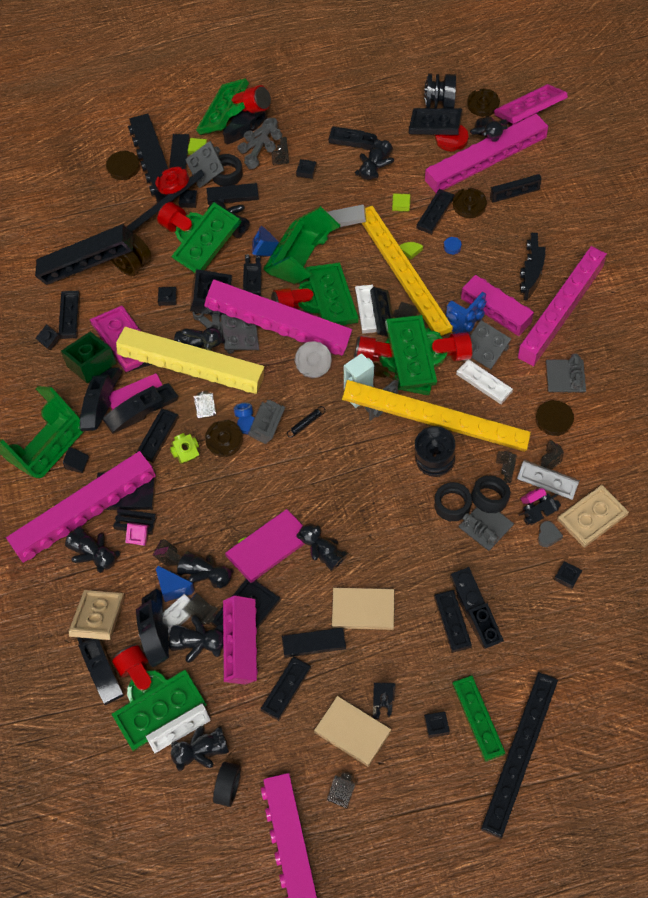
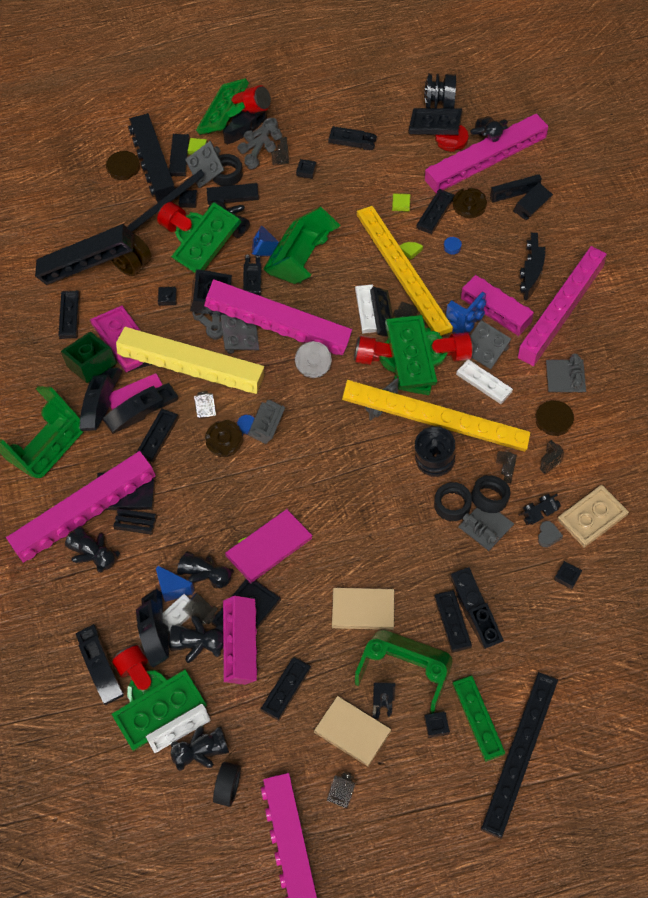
(48, 337): black plate -> none
(75, 460): black slope -> none
(96, 615): tan tile -> none
(136, 533): dark pink tile -> none
(167, 553): clear smoke bracket -> none
(172, 180): red tile -> none
(184, 455): lime brick -> none
(208, 338): black piece -> none
(243, 410): blue tile -> none
(306, 421): black piece -> none
(313, 642): black tile -> none
(321, 547): black piece -> none
(323, 293): green plate -> none
(349, 215): light grey tile -> none
(360, 371): light aqua brick -> none
(377, 158): black piece -> none
(382, 371): dark brown sword -> none
(435, 661): none -> green windscreen
(483, 102): dark brown tile -> none
(530, 103): dark pink tile -> none
(532, 201): none -> black hinge
(533, 496): dark pink tile -> none
(548, 479): light grey tile -> none

